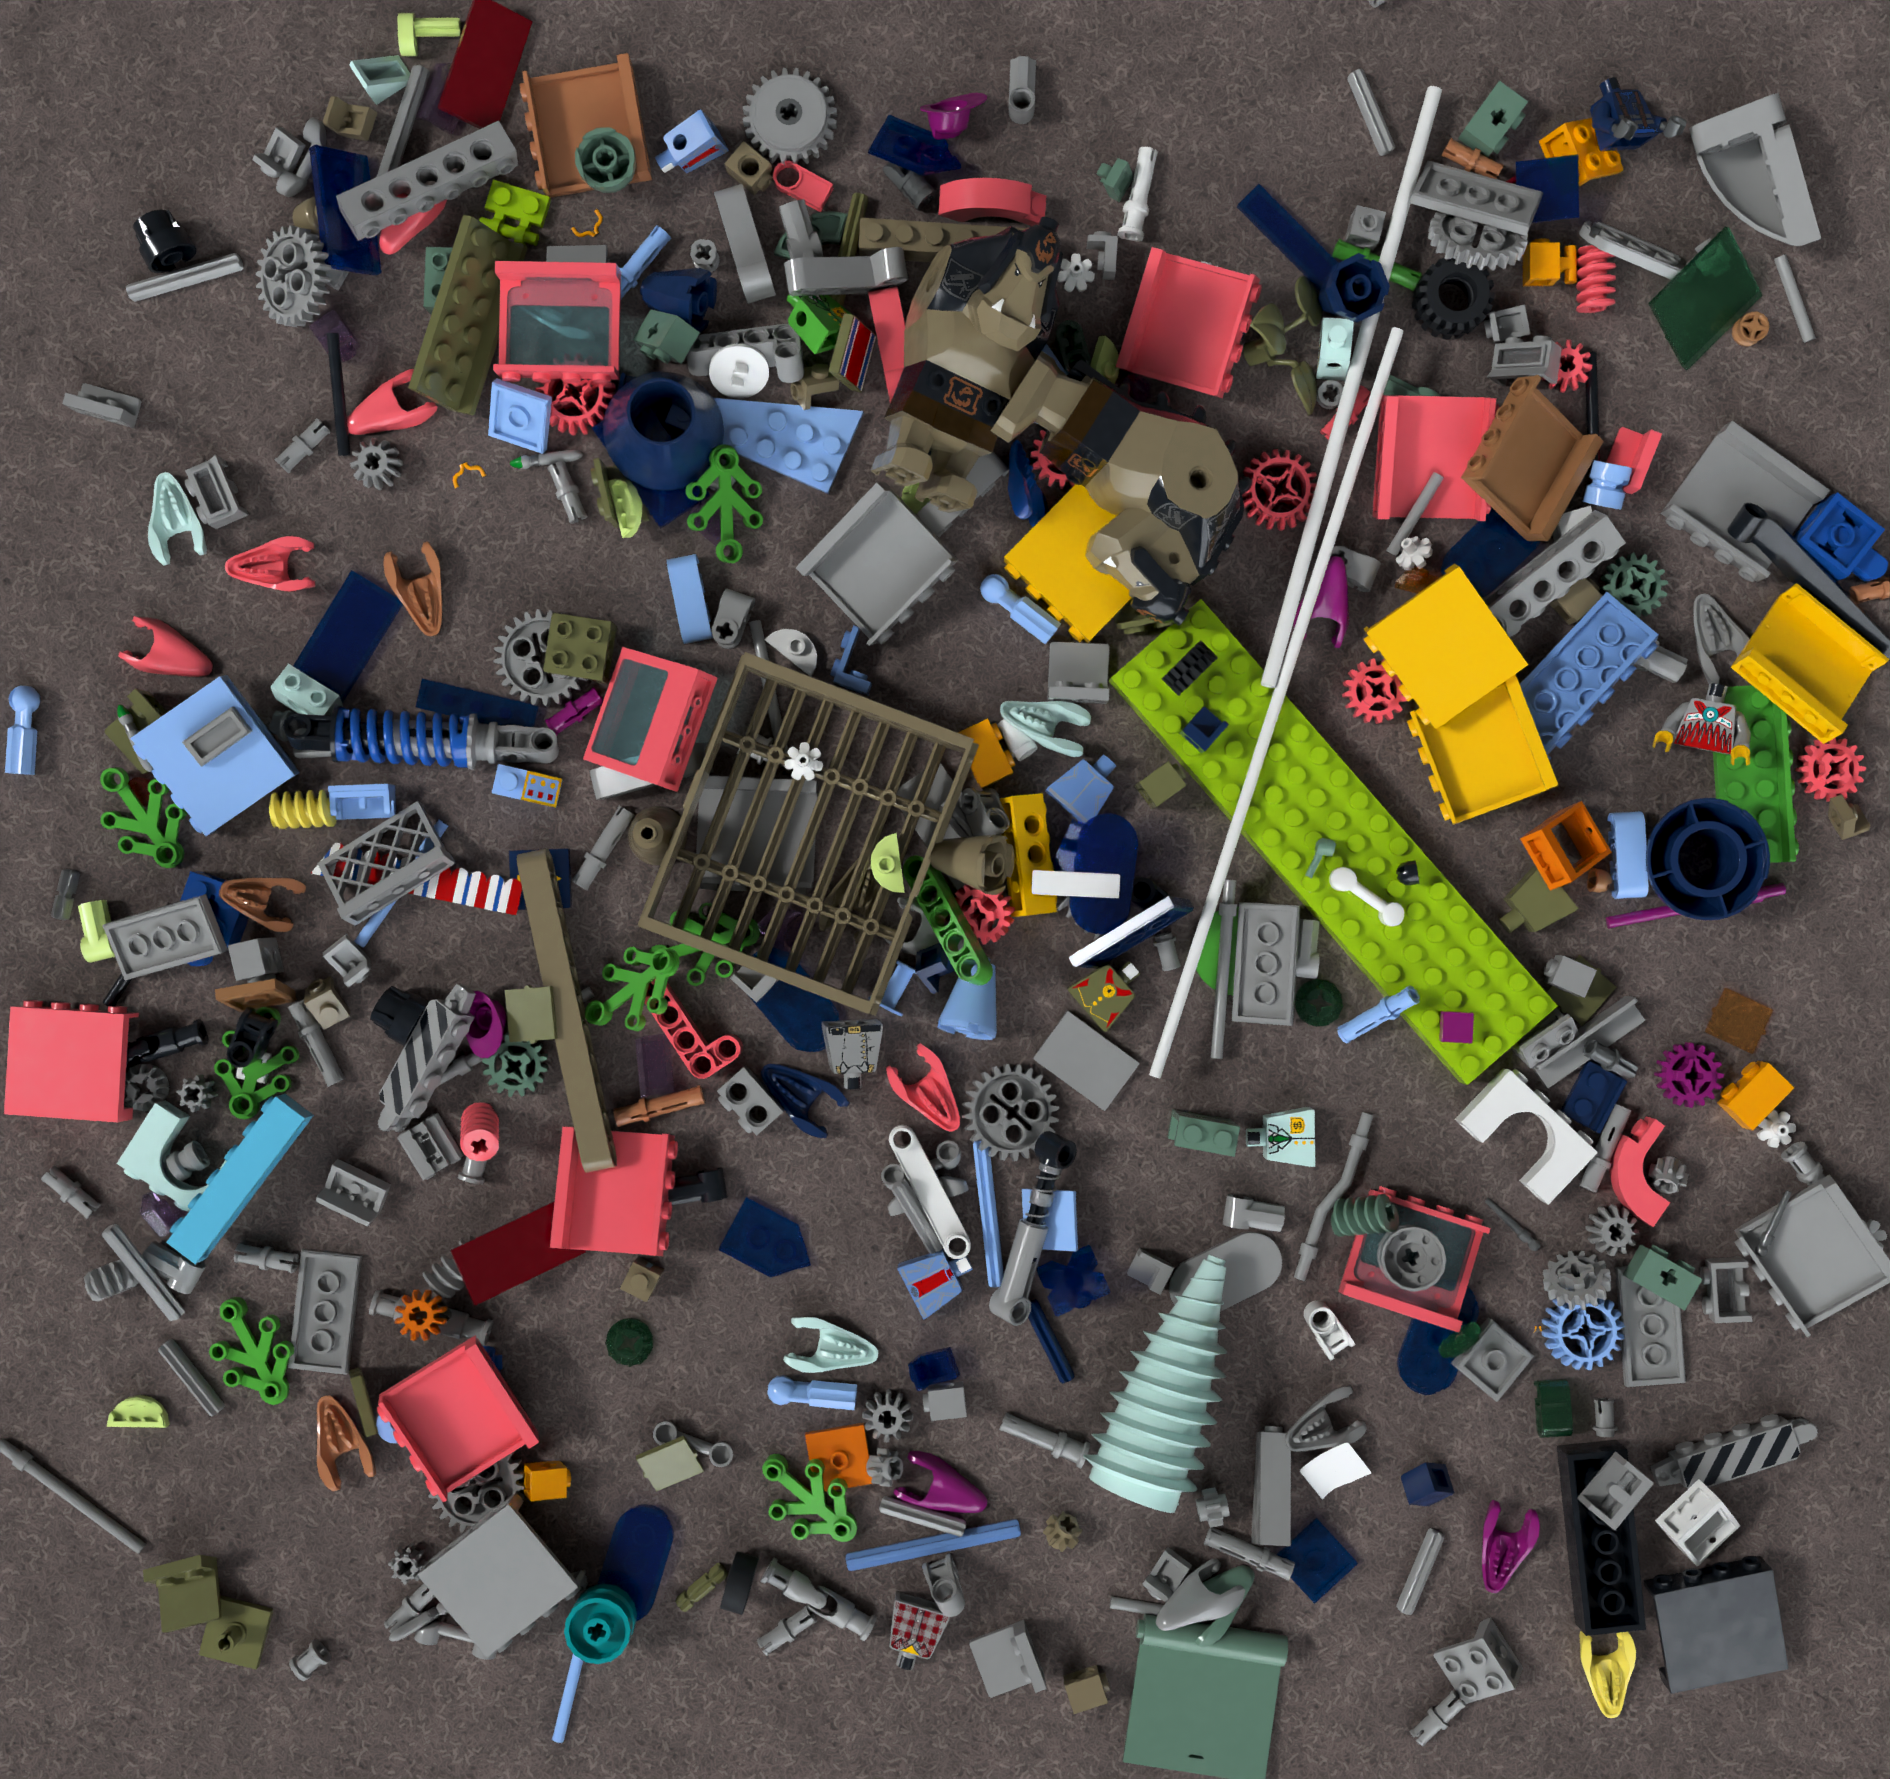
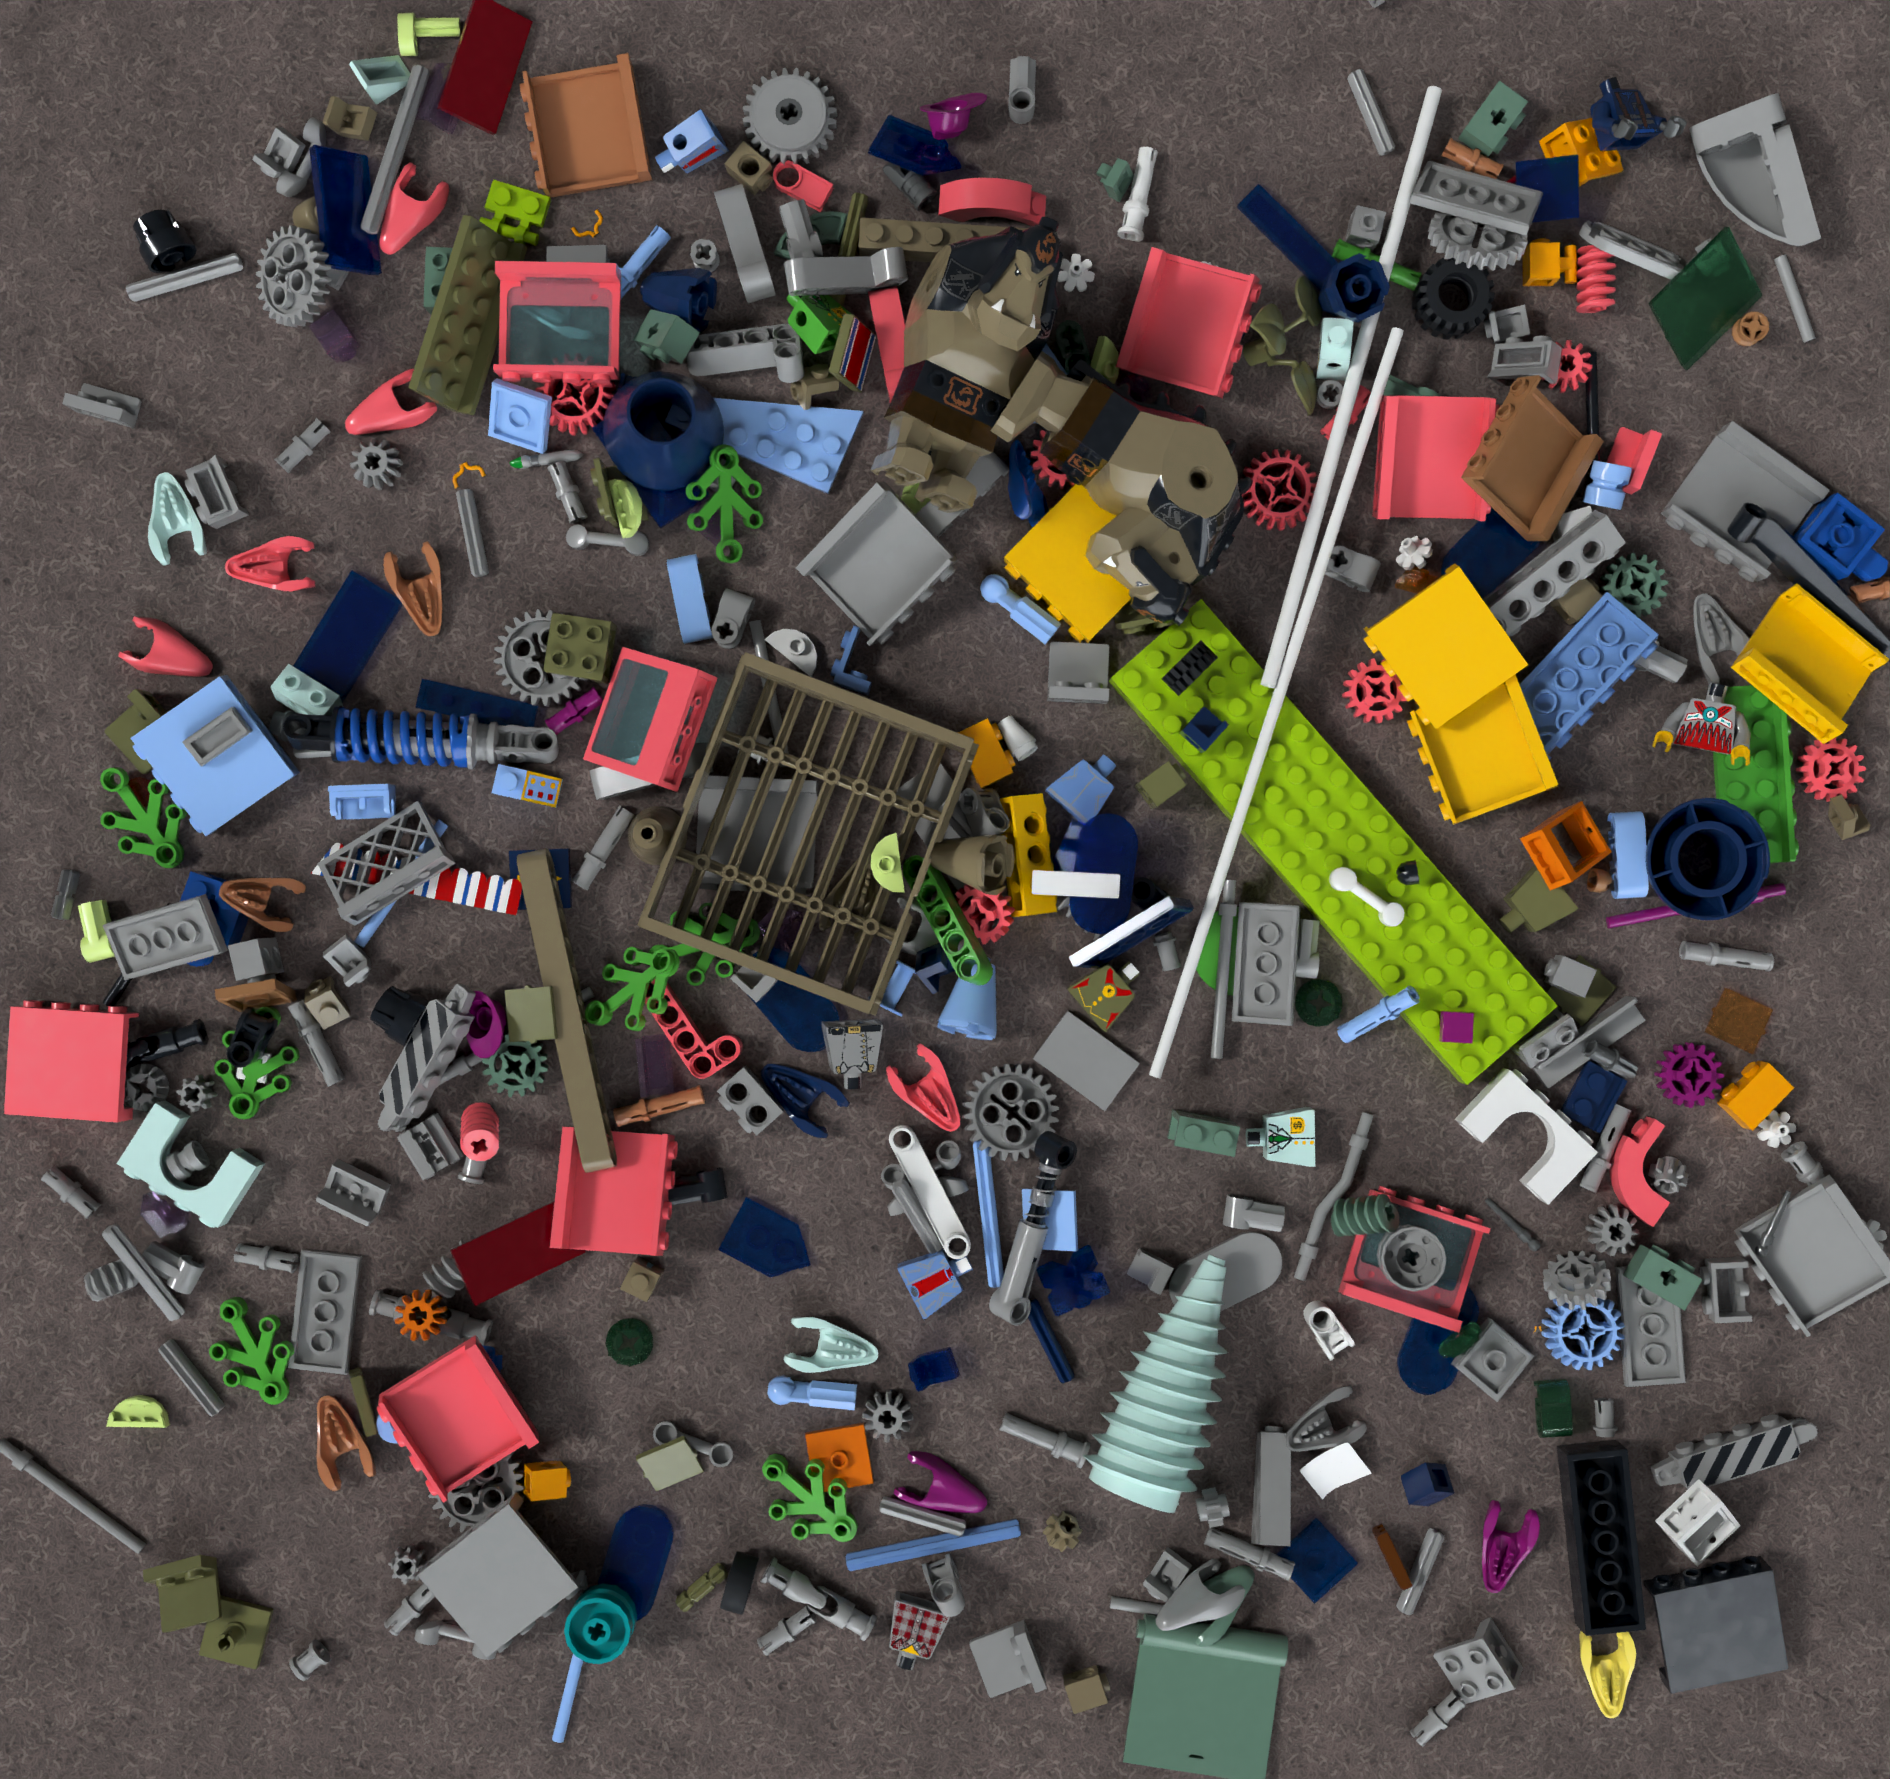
(22, 736): light blue piece -> none
(126, 720): light grey piece -> none
(239, 1177): medium azure brick -> none
(300, 810): light yellow piece -> none
(338, 394): black bar -> none
(418, 1622): light grey piece -> none
(434, 166): light grey brick -> none
(472, 532): none -> light grey axle
(579, 537): none -> light grey bar
(606, 160): sand green cylinder -> none
(739, 371): white piece -> none
(803, 768): white plant -> none
(884, 1467): light grey gear -> none
(945, 1401): light grey brick -> none
(1040, 720): light aqua animal -> none
(1106, 259): light grey bracket -> none
(1322, 847): sand green hand -> none
(1332, 599): magenta animal -> none
(1392, 1557): none -> reddish brown tile
(1415, 513): light grey bar -> none
(1615, 1491): light grey window -> none
(1715, 954): none -> light grey pin

